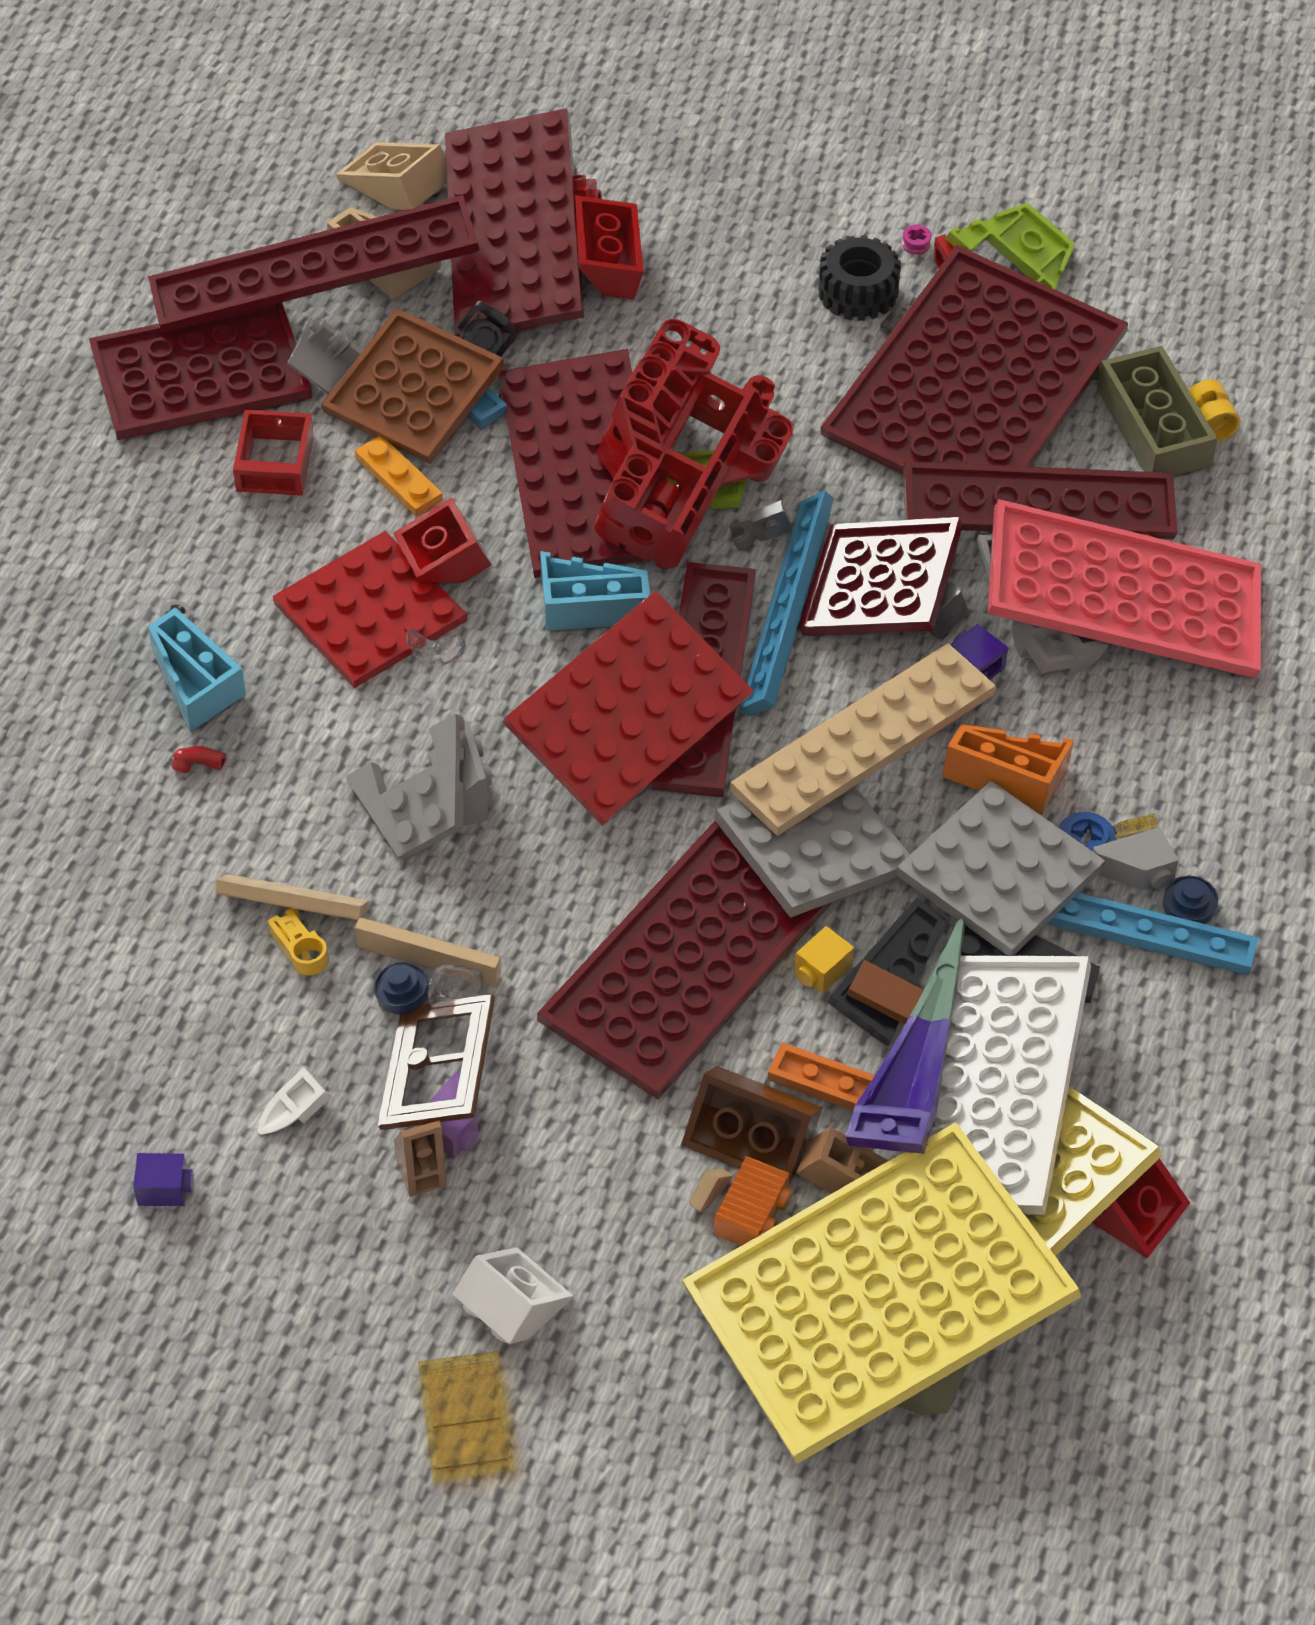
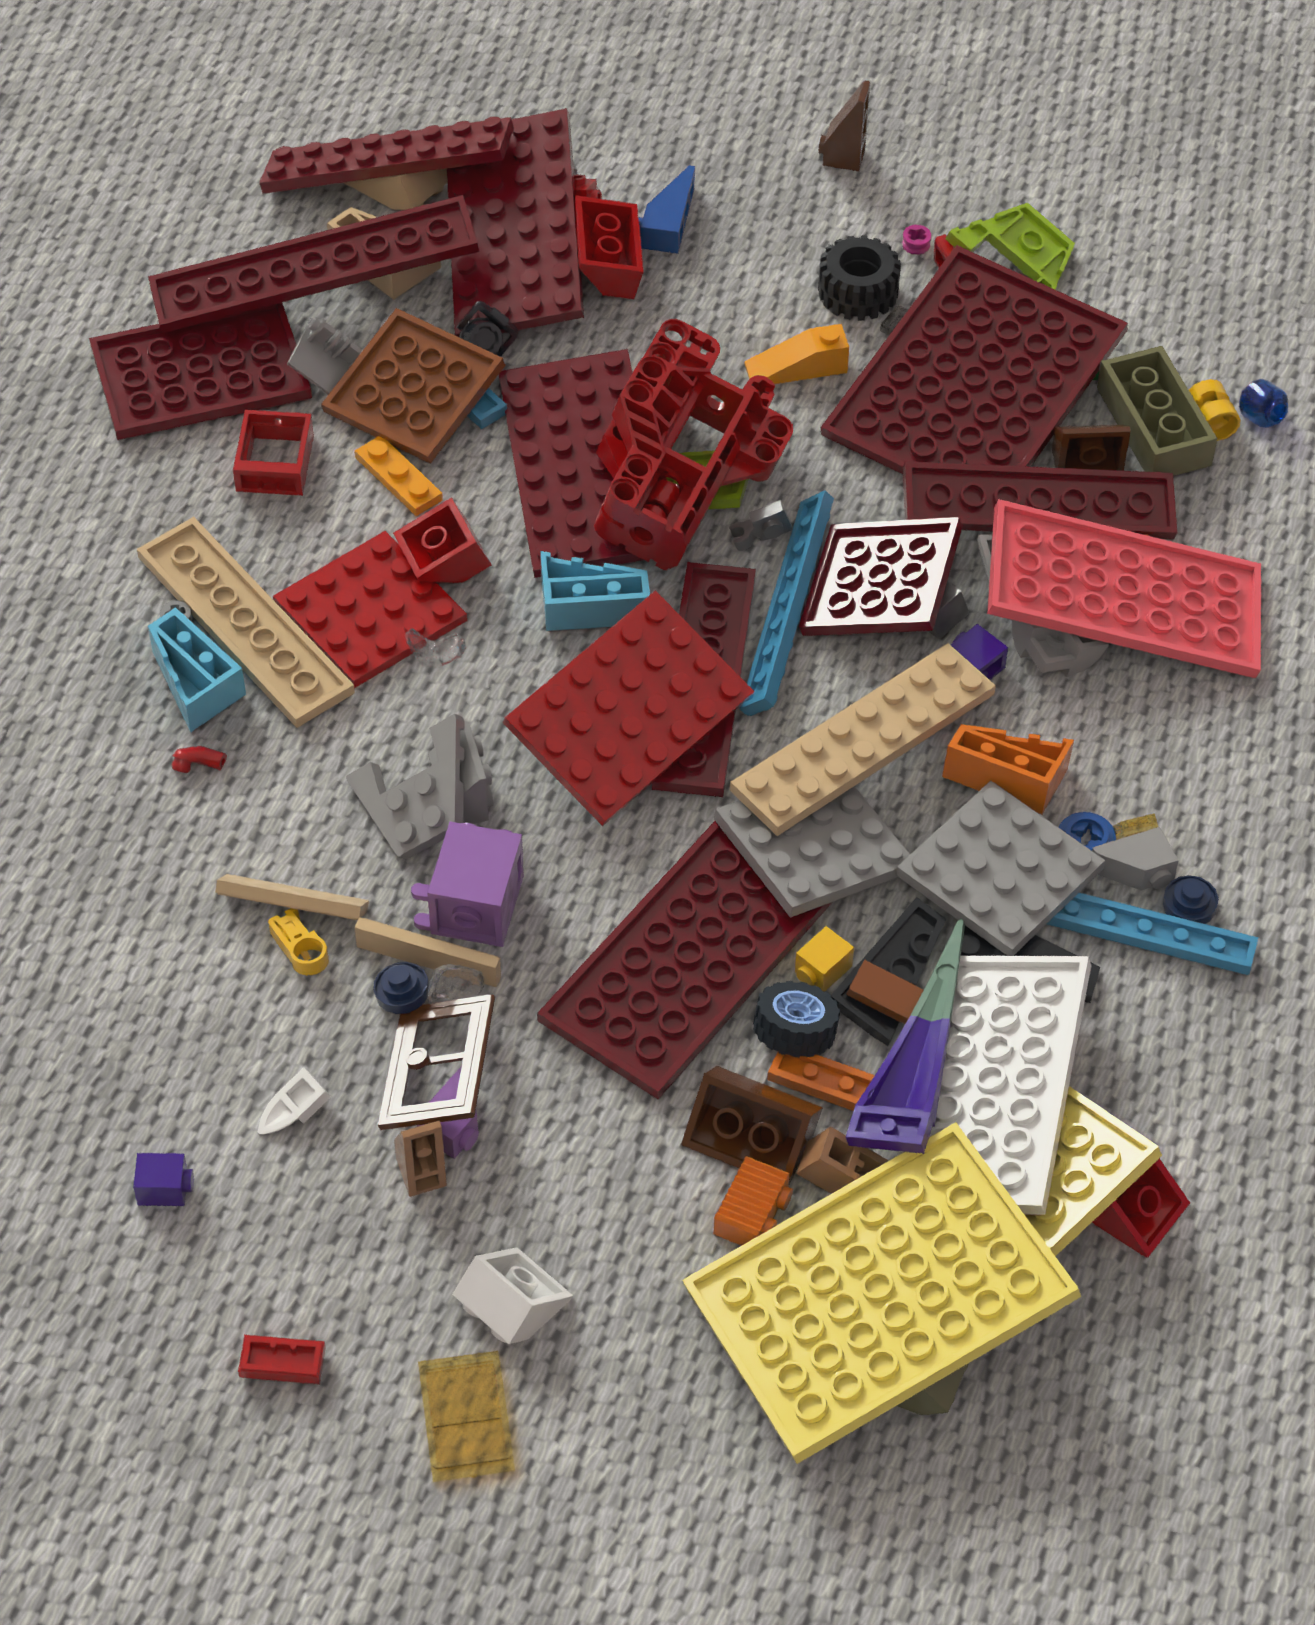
(246, 622): none -> tan plate
(281, 1359): none -> red plate
(387, 154): none -> dark red plate
(473, 885): none -> medium lavender container
(667, 214): none -> blue slope
(709, 1188): tan tile -> none
(796, 1019): none -> black wheel
(805, 356): none -> light orange slope
(847, 133): none -> reddish brown slope
(1091, 447): none -> reddish brown slope
(1263, 403): none -> clear blue head

